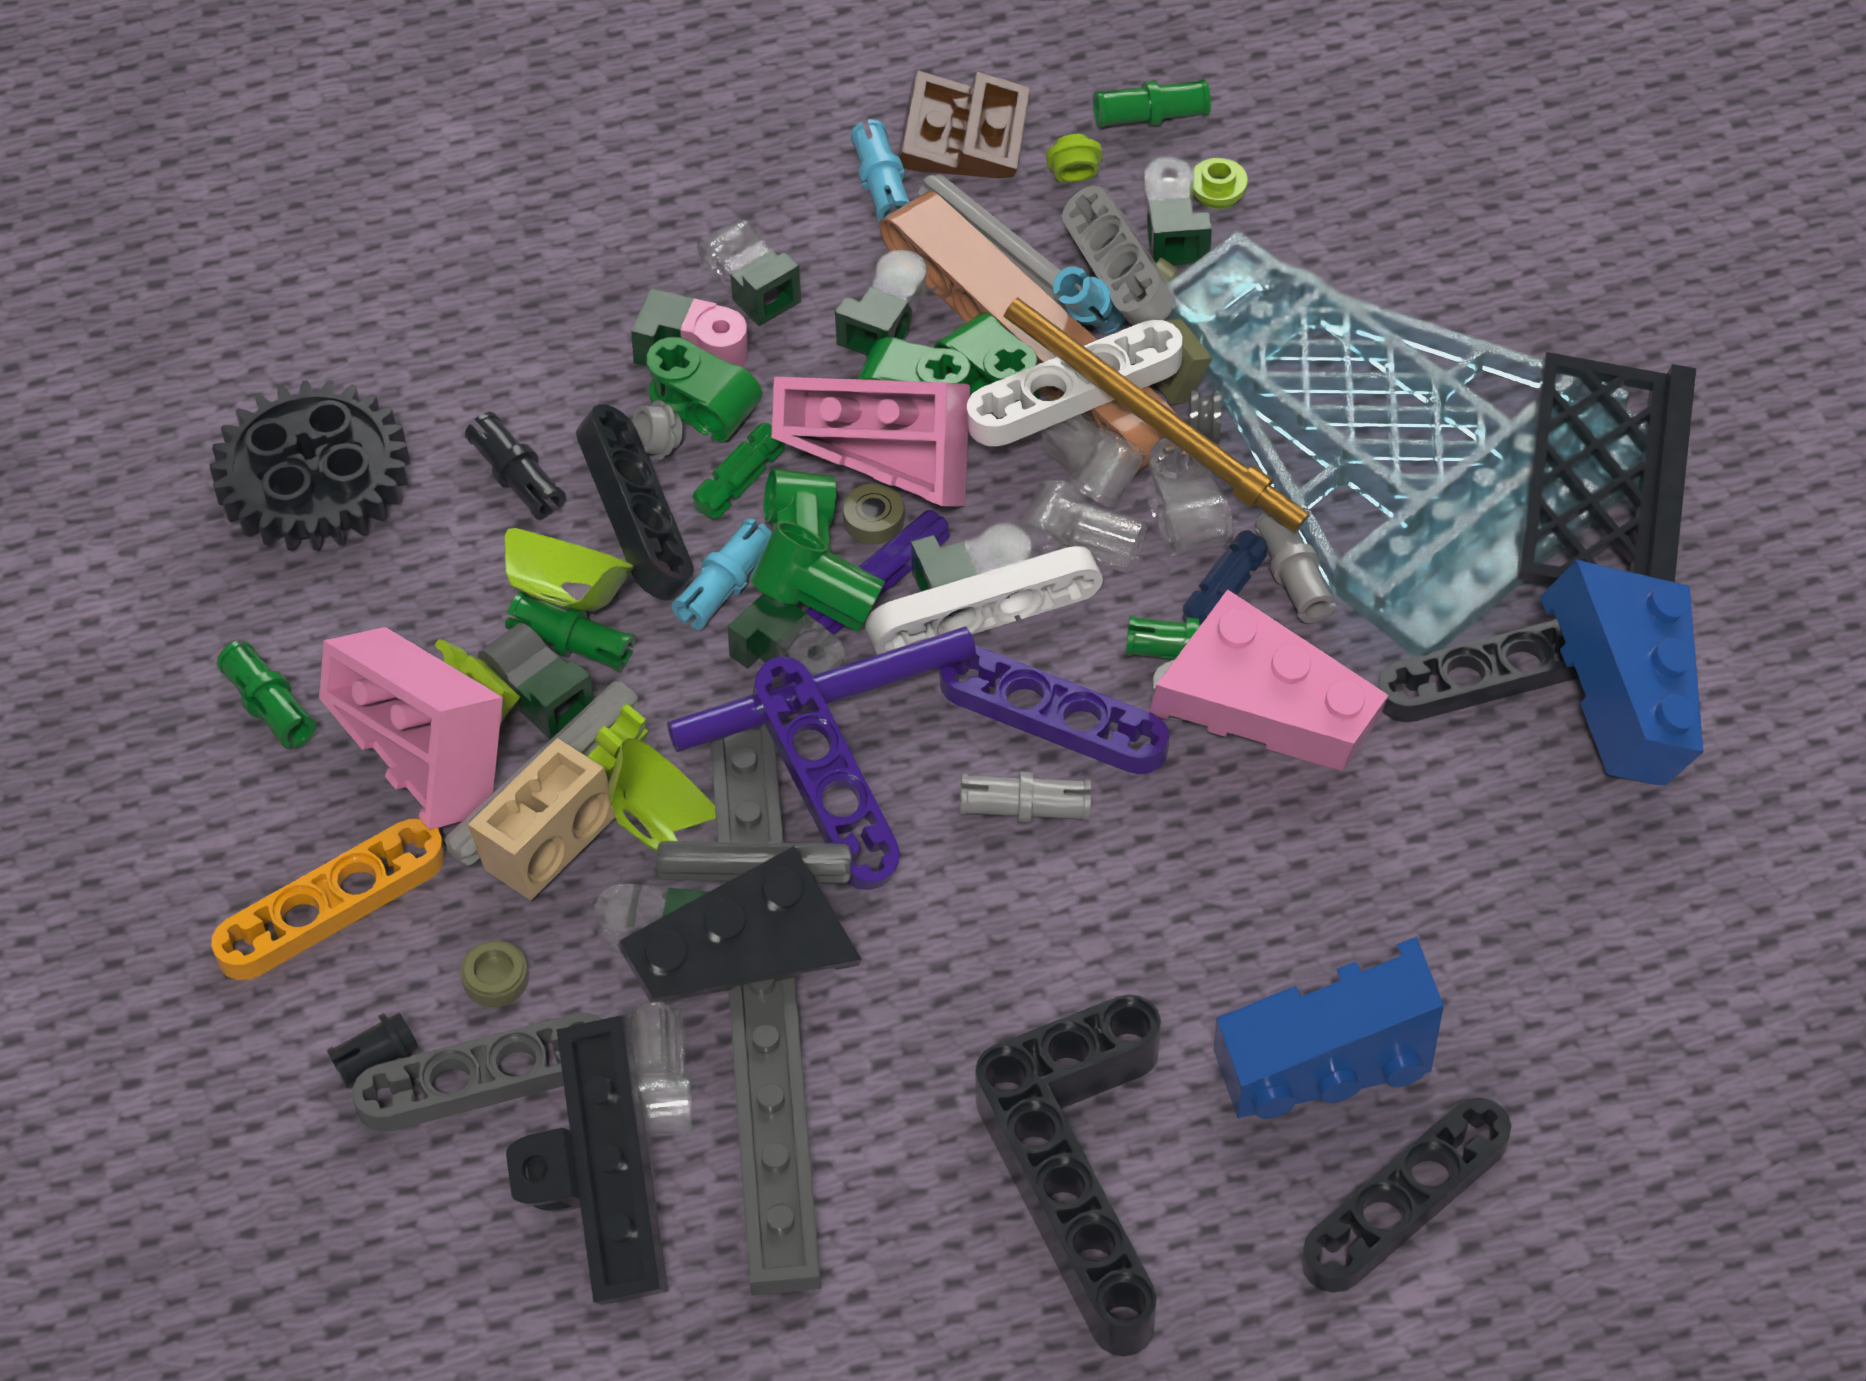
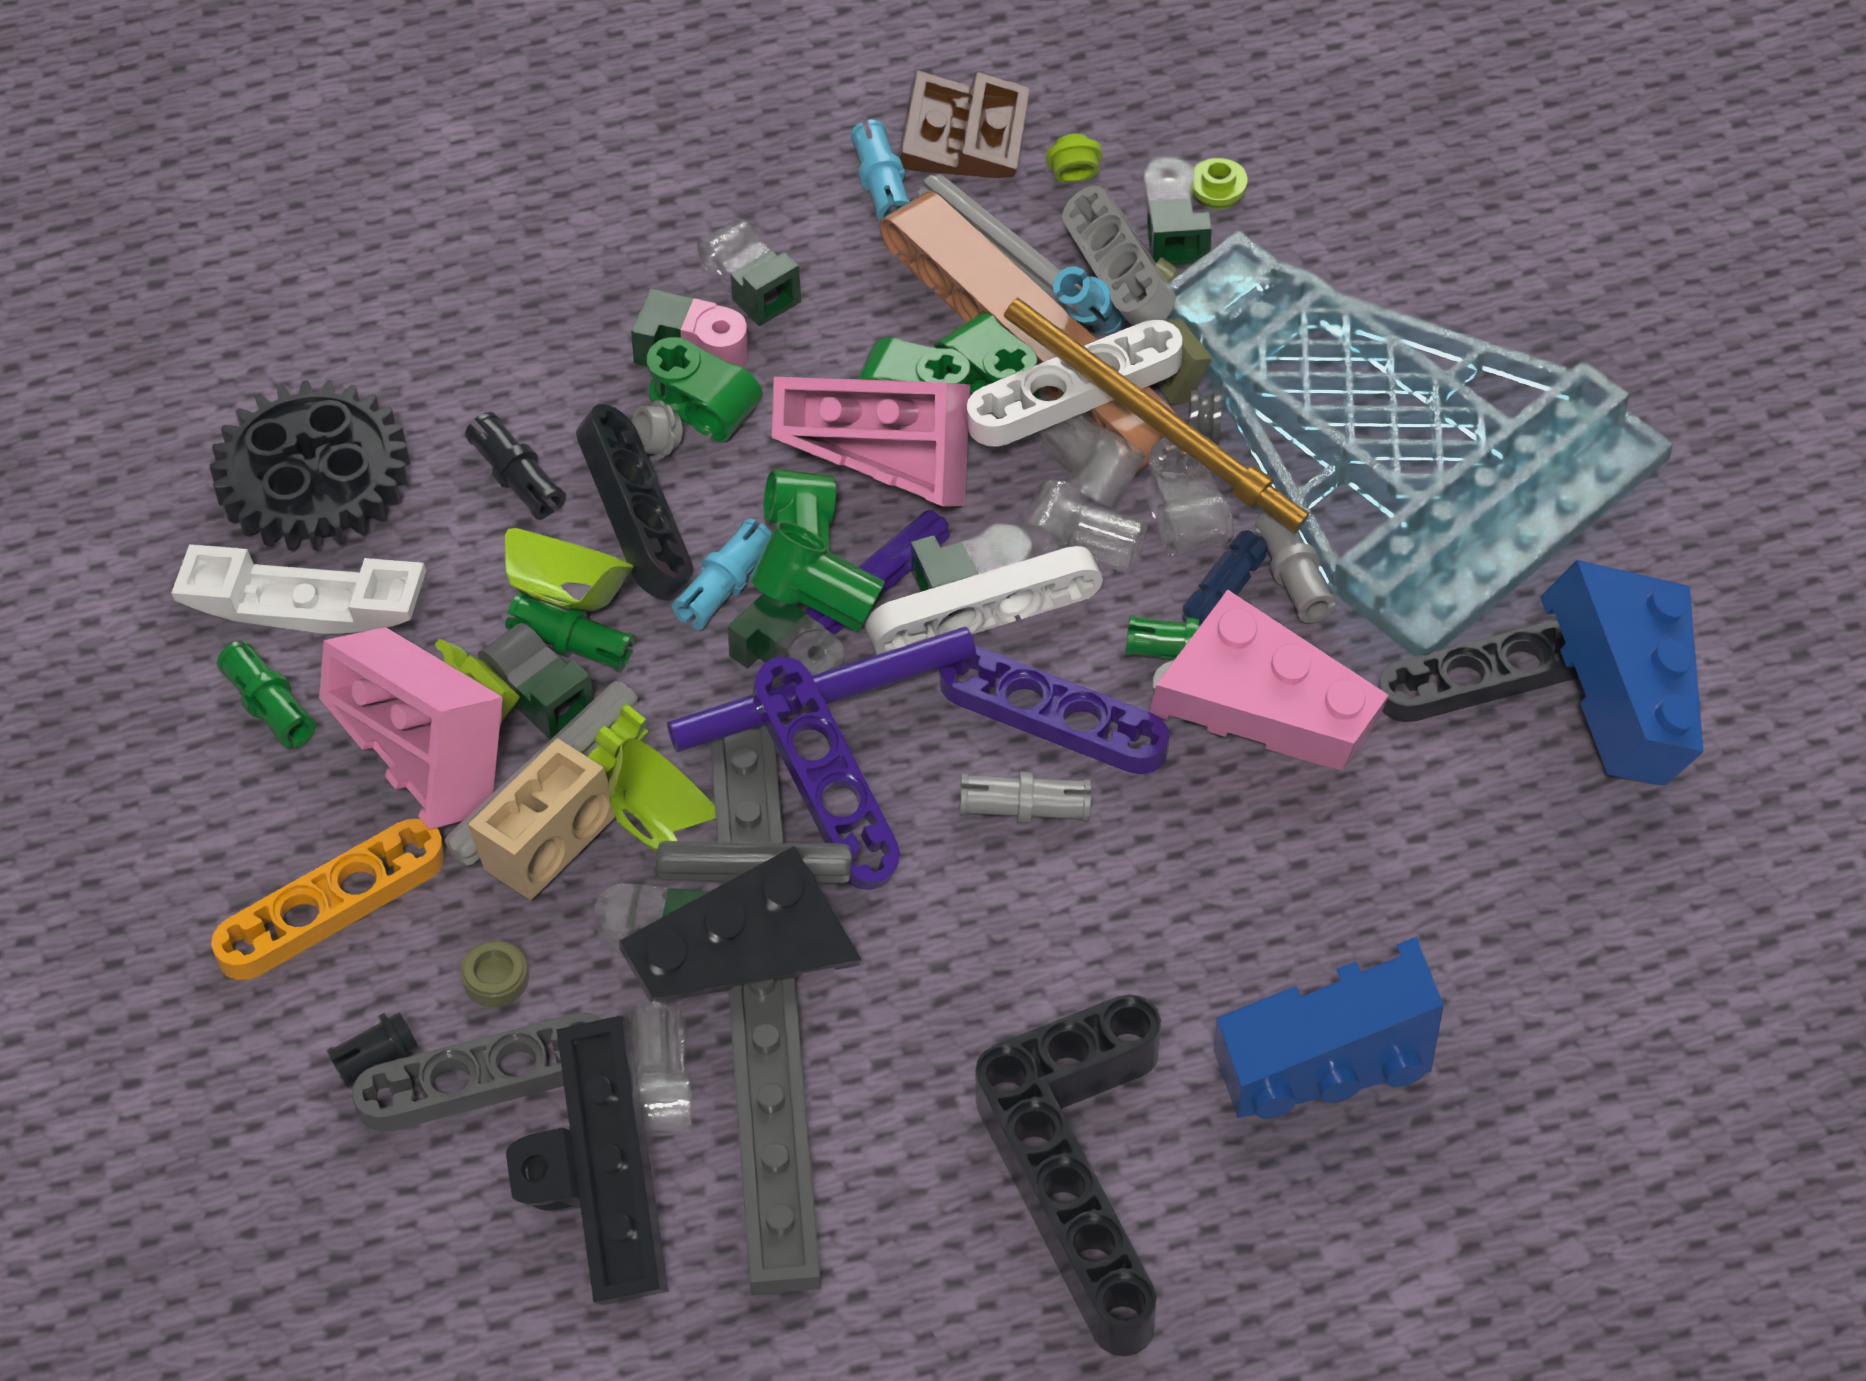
(303, 599): none -> white slope
(737, 472): green axle -> none
(873, 513): olive tile -> none
(888, 306): leg -> none
(1151, 103): green pin -> none
(1400, 1189): black beam -> none
(1660, 472): black fence -> none

